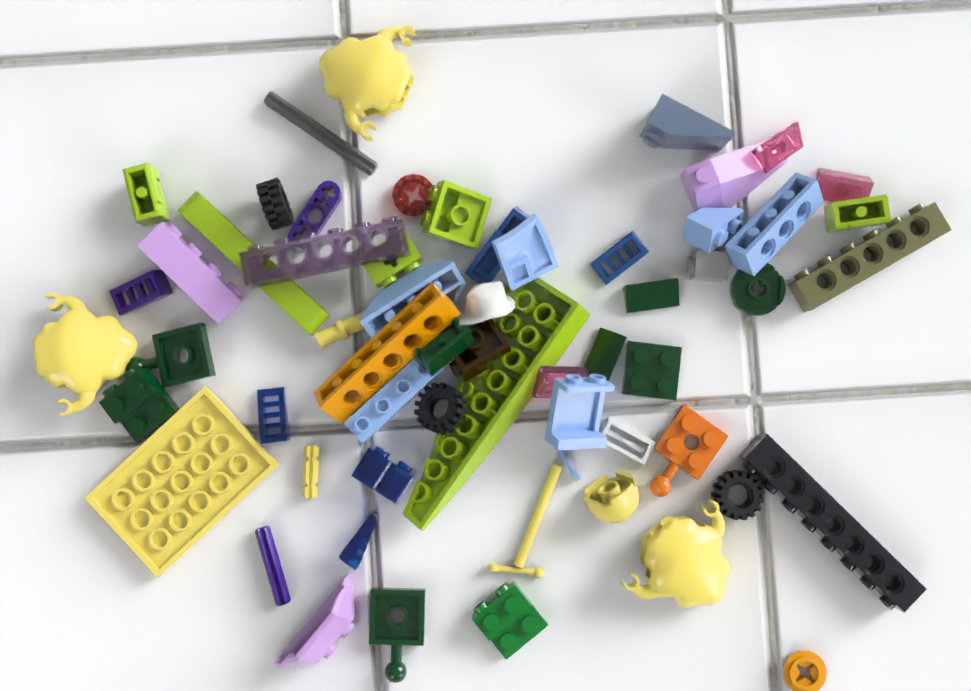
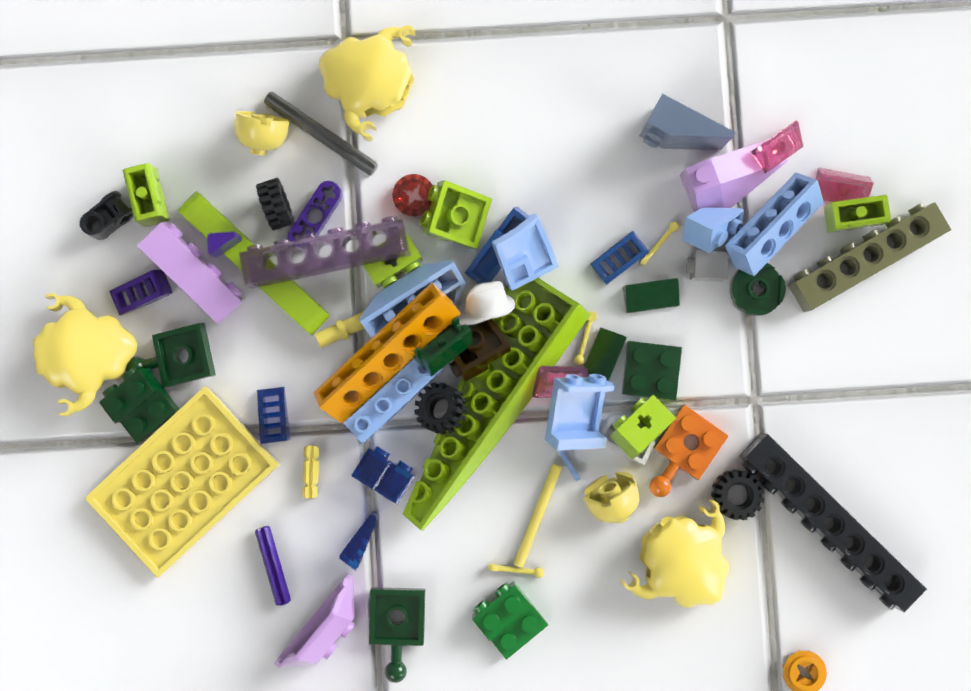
(109, 216): none -> black piece
(221, 242): none -> dark purple slope
(259, 131): none -> light yellow cylinder
(579, 359): none -> light yellow hinge
(655, 420): none -> lime brick
(673, 227): none -> light yellow hinge

